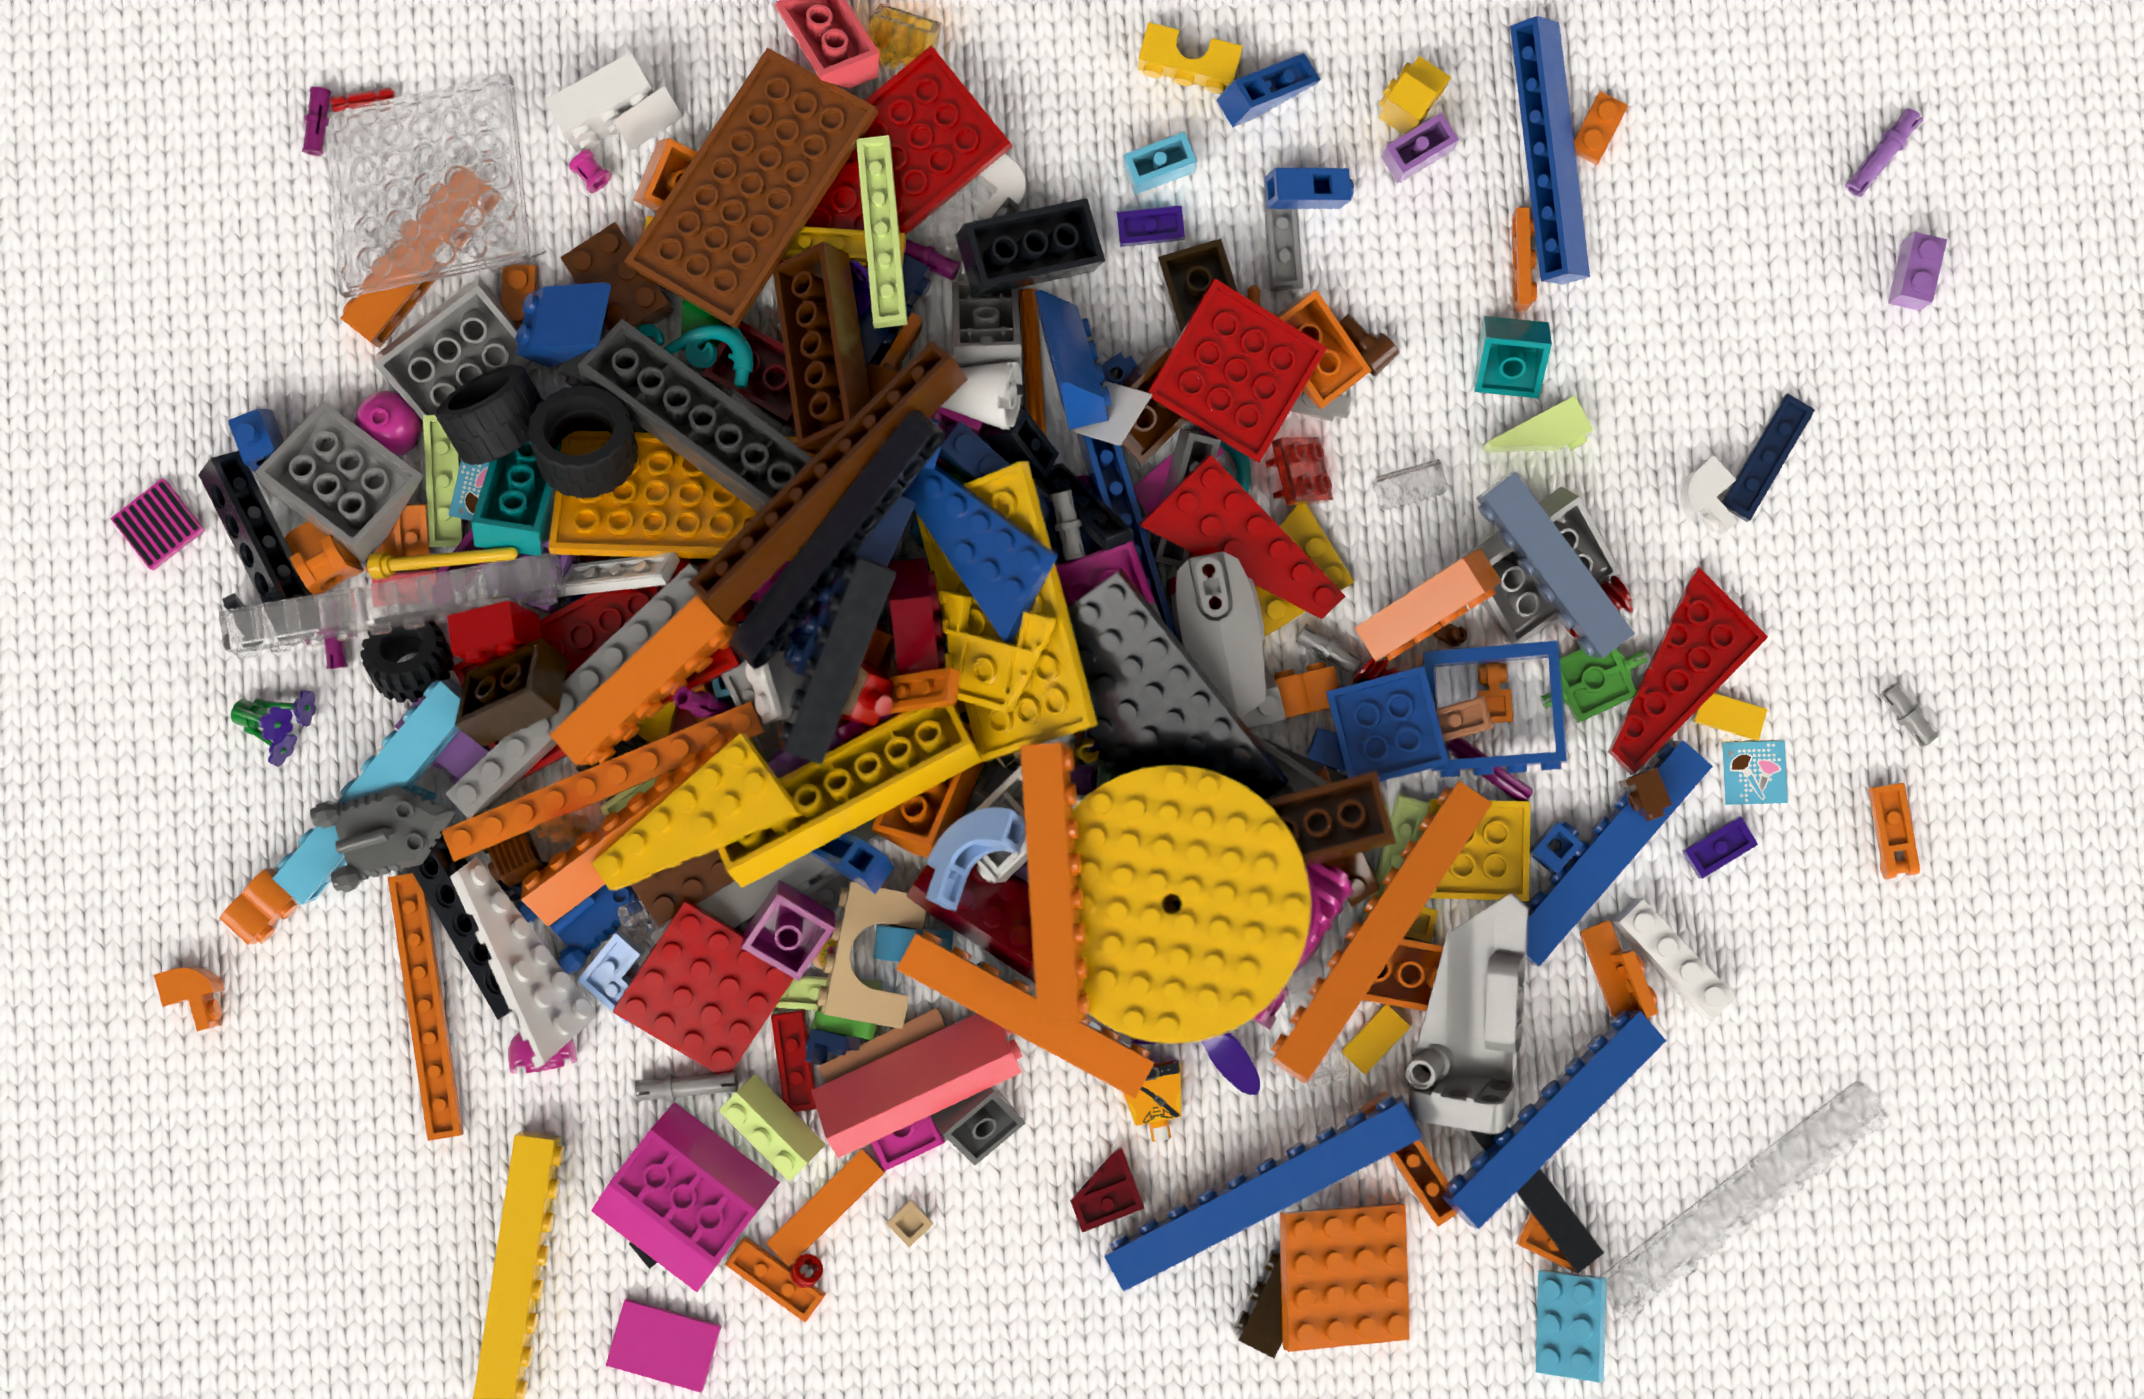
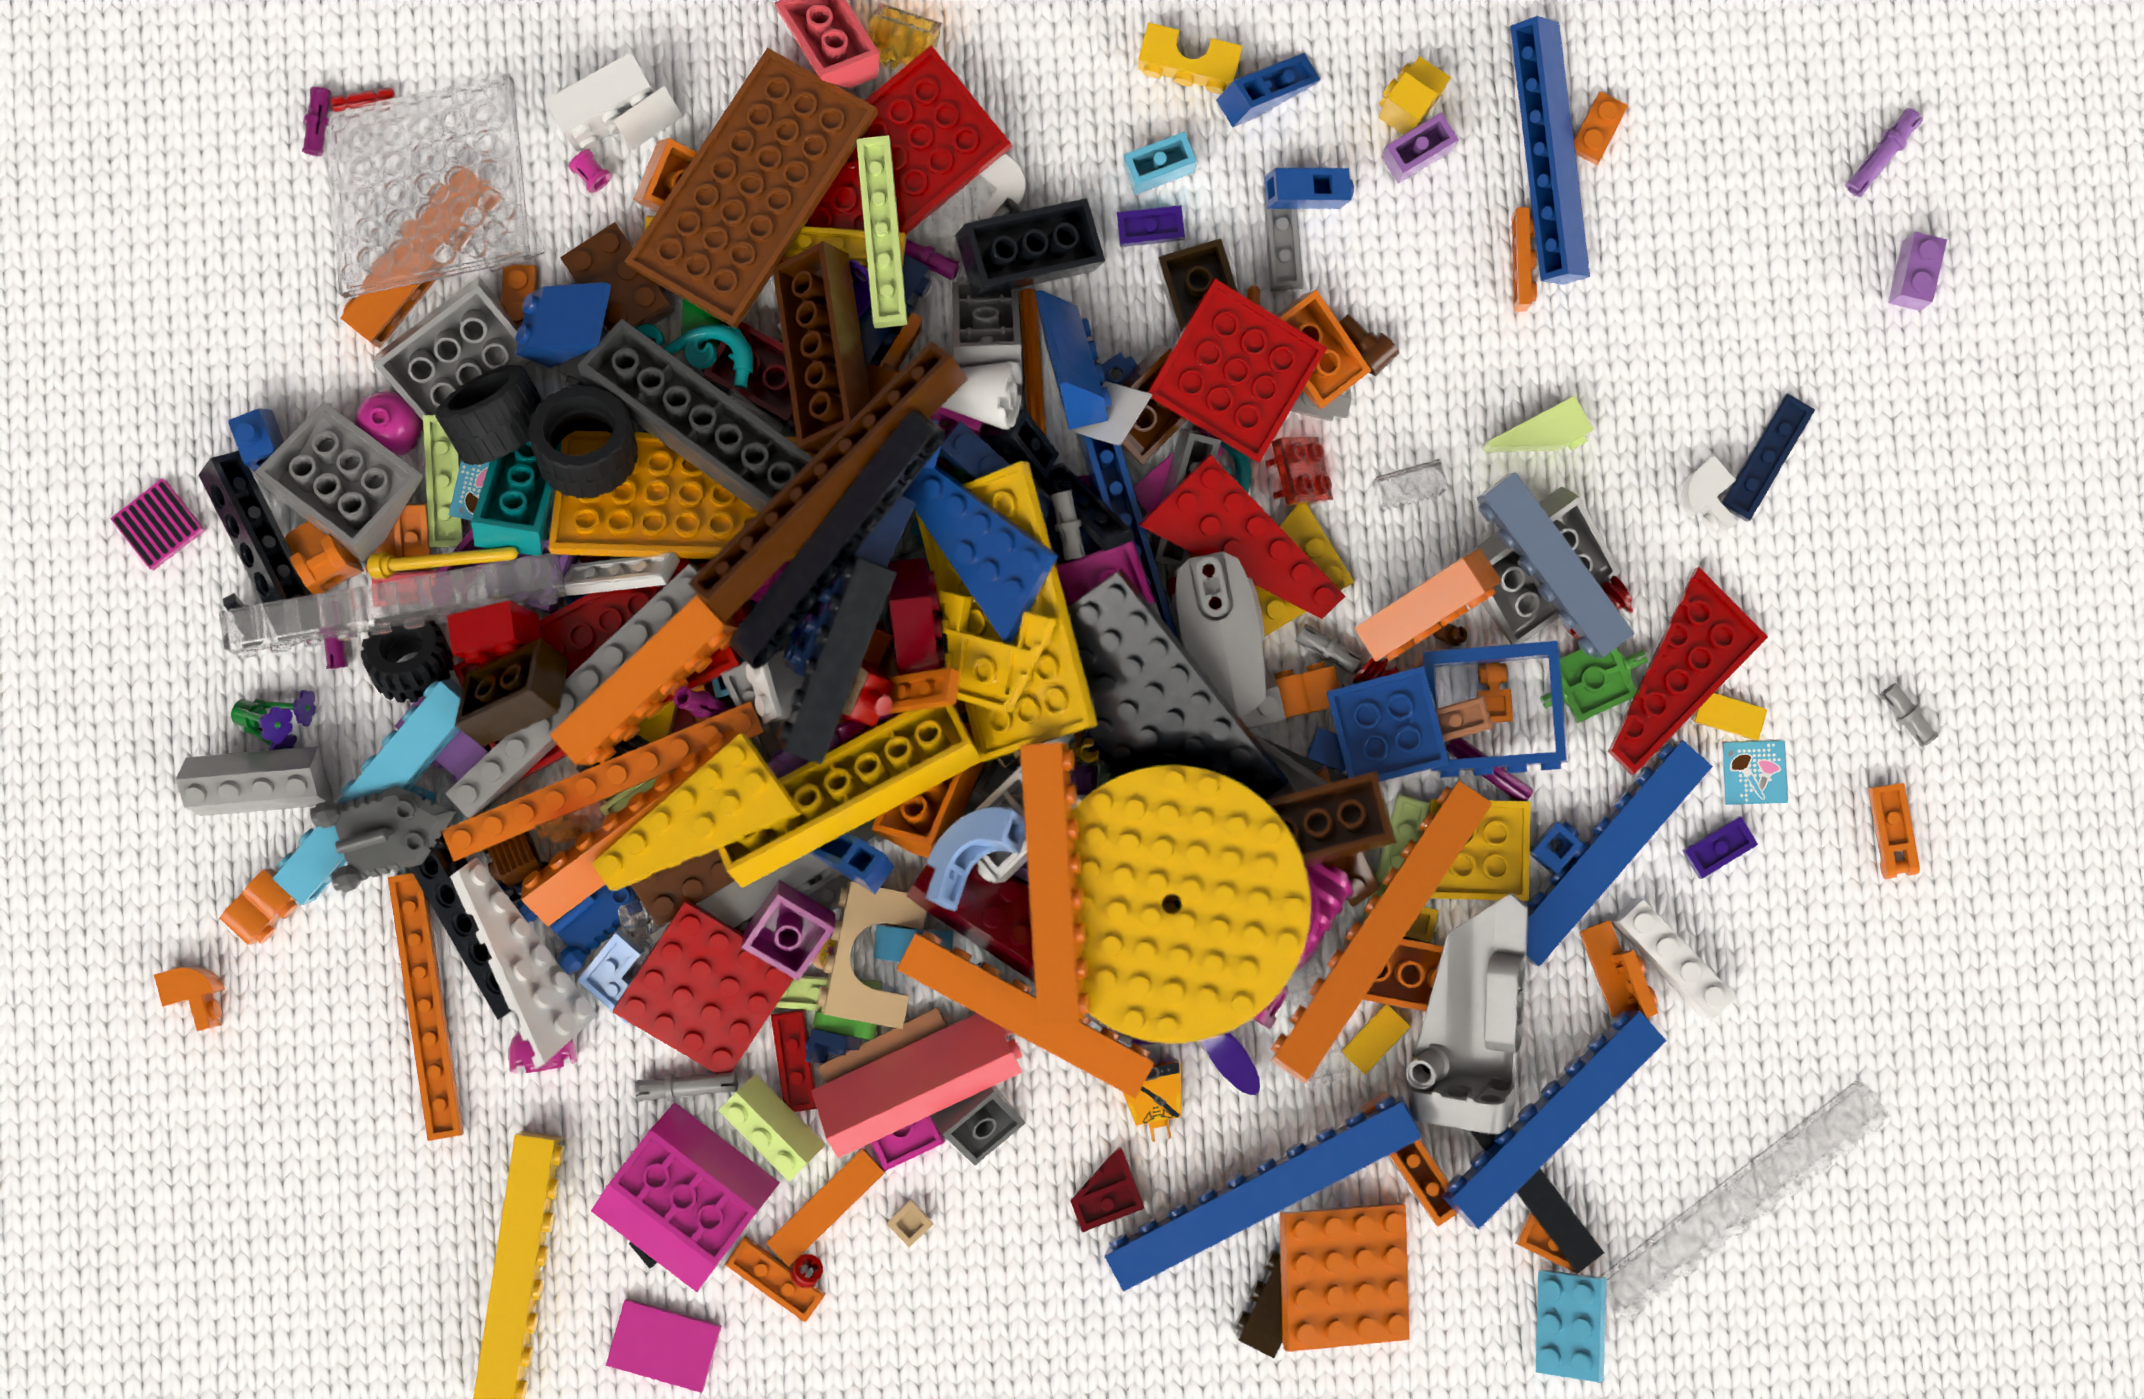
(253, 781): none -> light grey slope
(1512, 356): teal slope -> none
(1647, 794): reddish brown brick -> none

